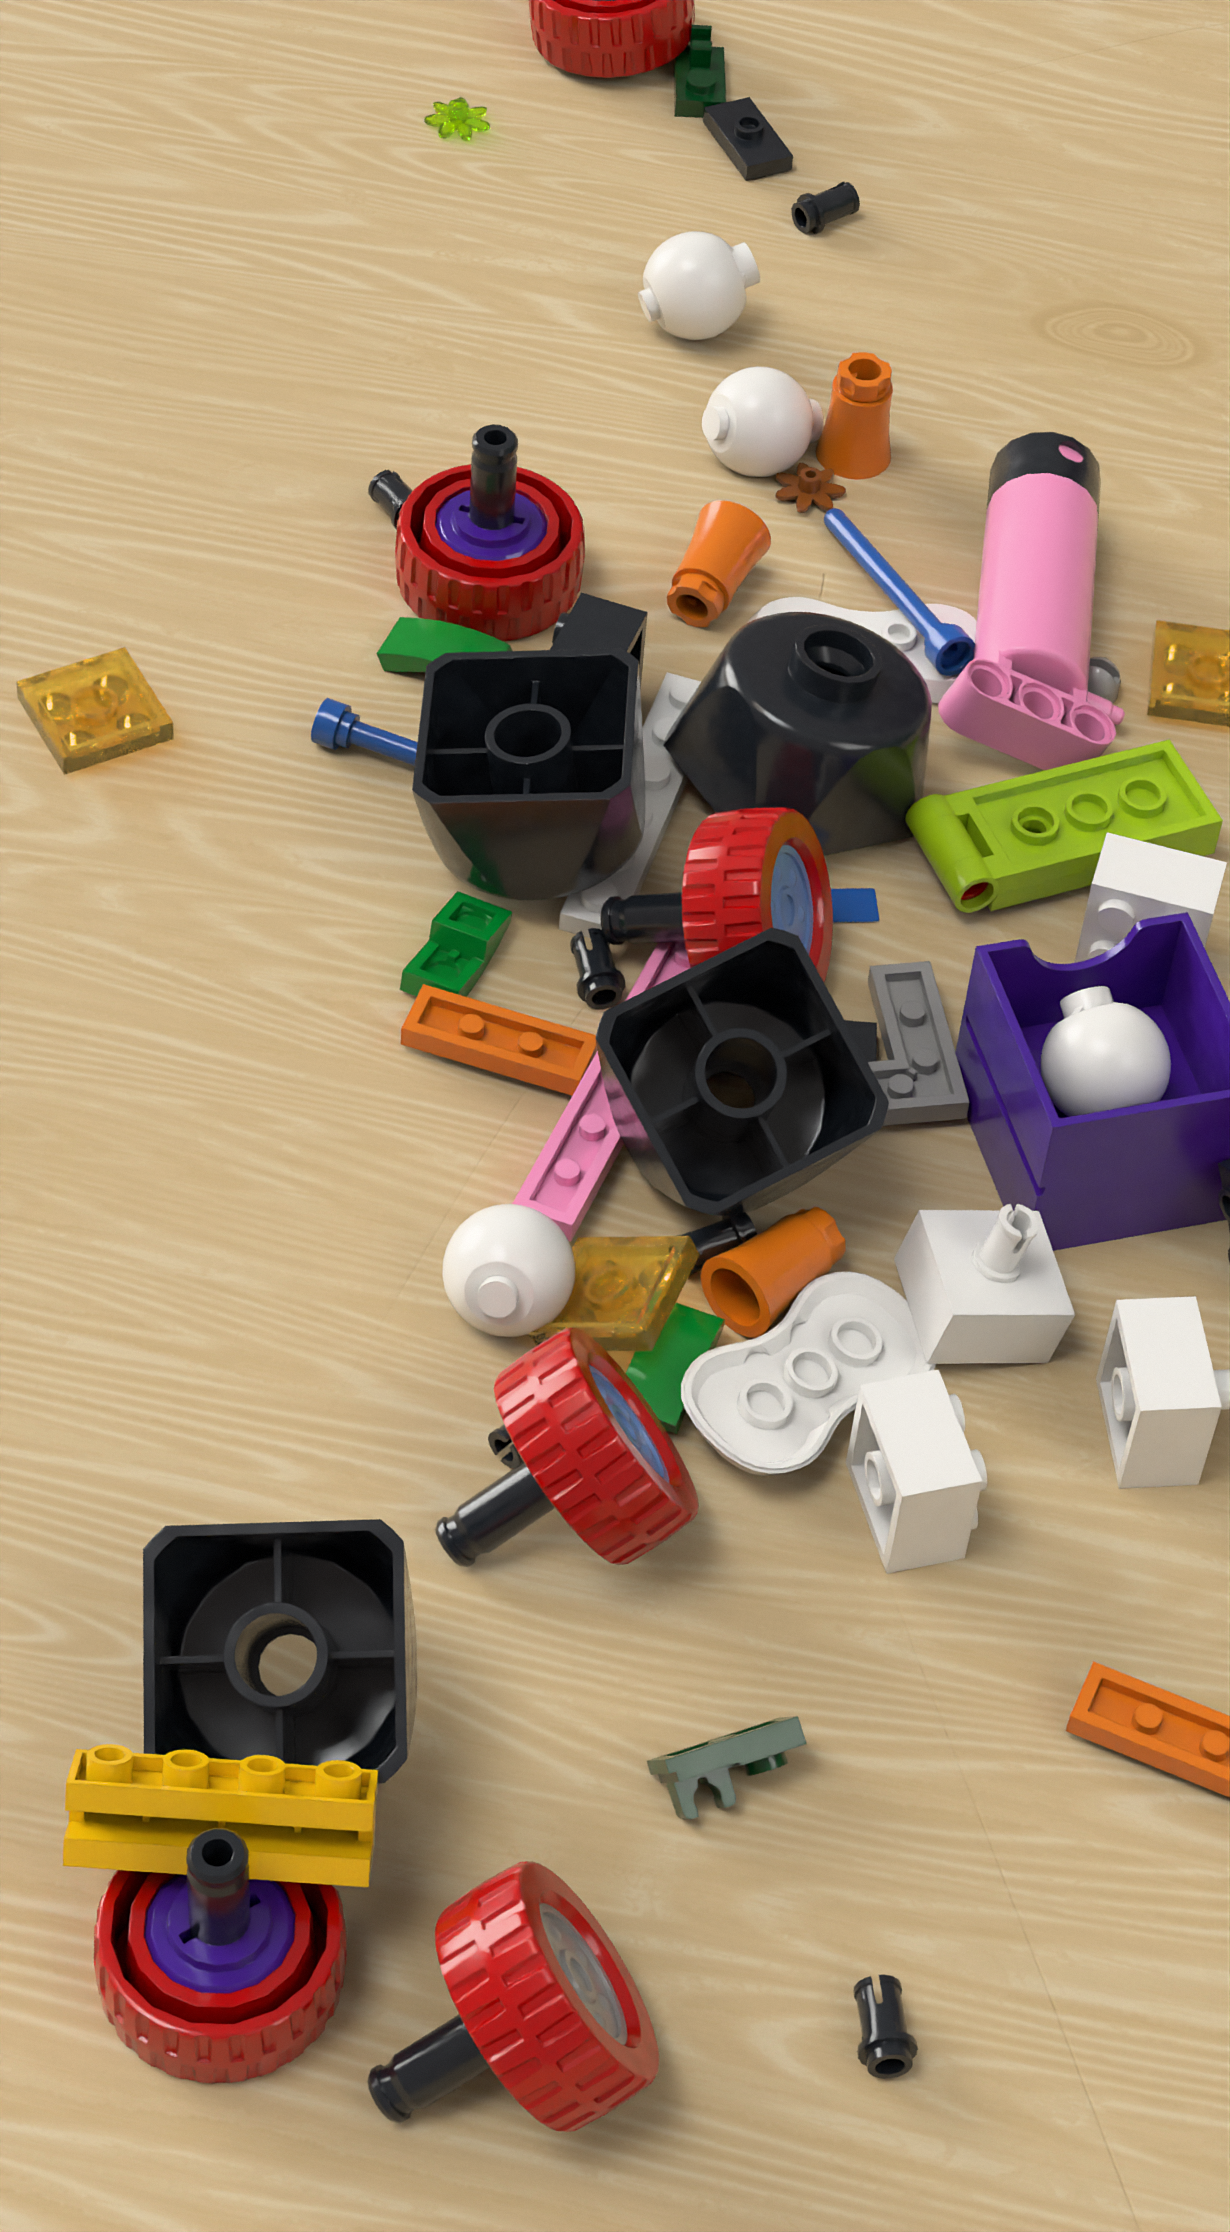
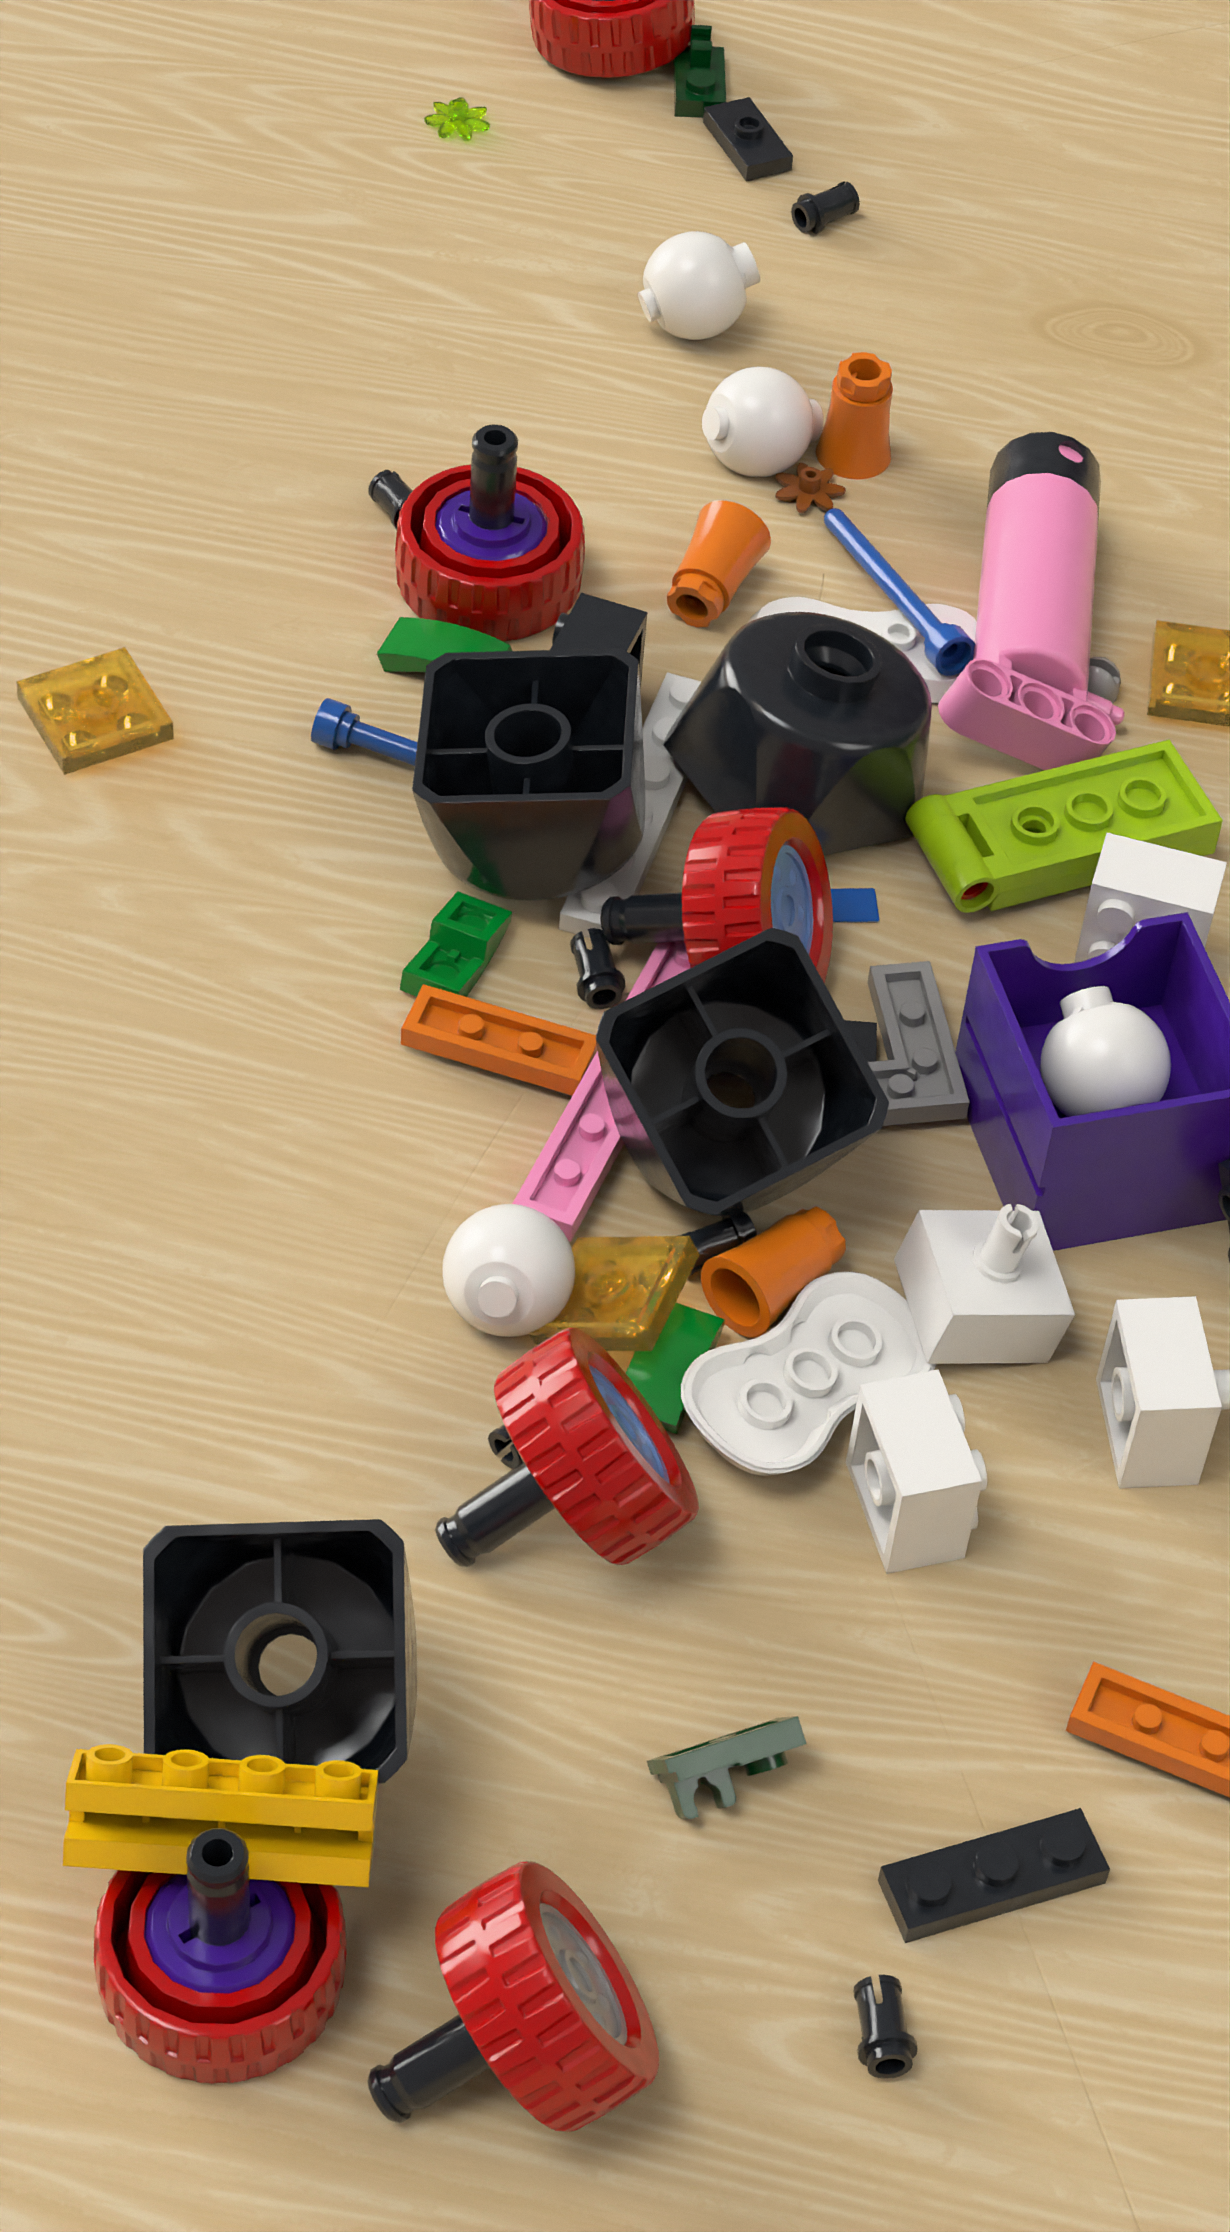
(993, 1875): none -> black plate

